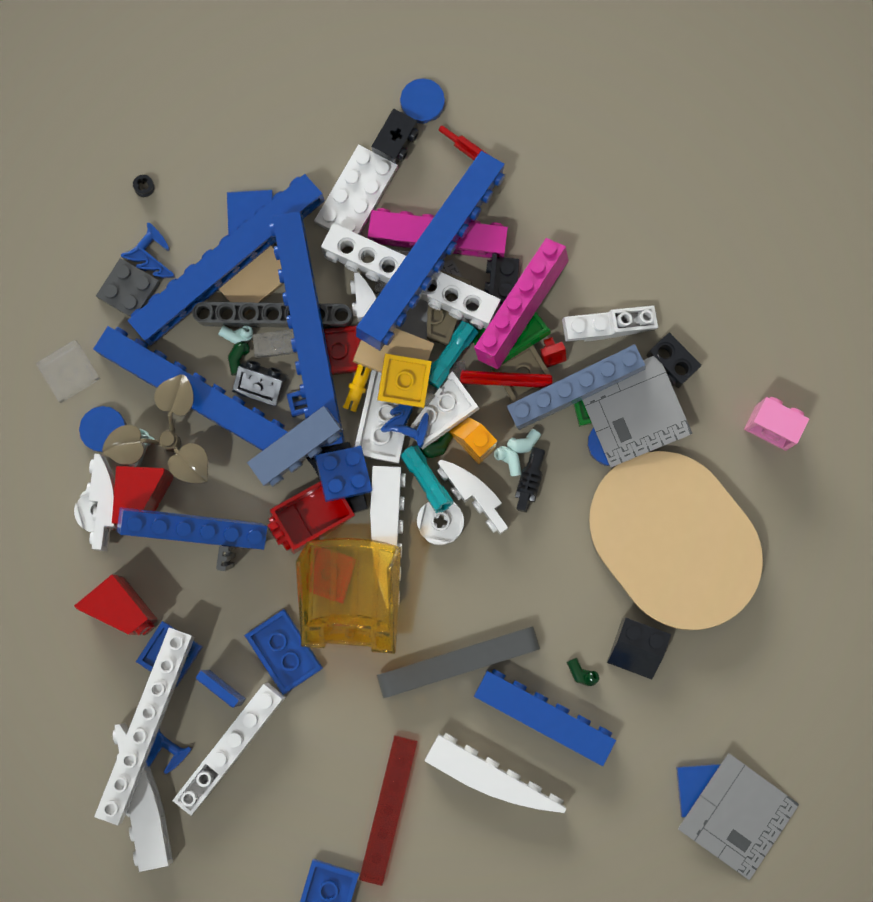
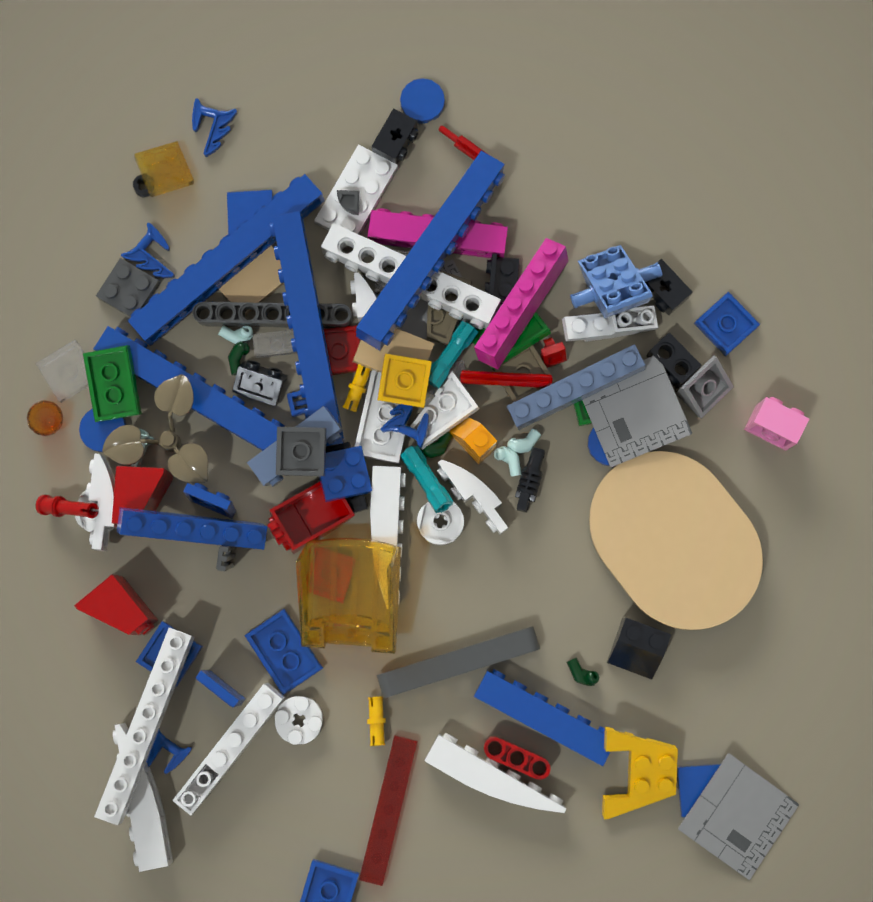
(45, 418): none -> clear orange hair
(60, 506): none -> red pin
(112, 383): none -> green tile
(164, 169): none -> clear yellow plate
(218, 503): none -> blue plate
(221, 119): none -> blue piece
(295, 733): none -> white plate
(301, 451): none -> dark grey plate
(349, 200): none -> dark grey tile
(376, 721): none -> yellow pin
(525, 766): none -> red beam
(614, 282): none -> medium blue slope
(650, 772): none -> yellow wing
(676, 292): none -> black brick
(705, 387): none -> light grey slope
(726, 324): none -> blue tile

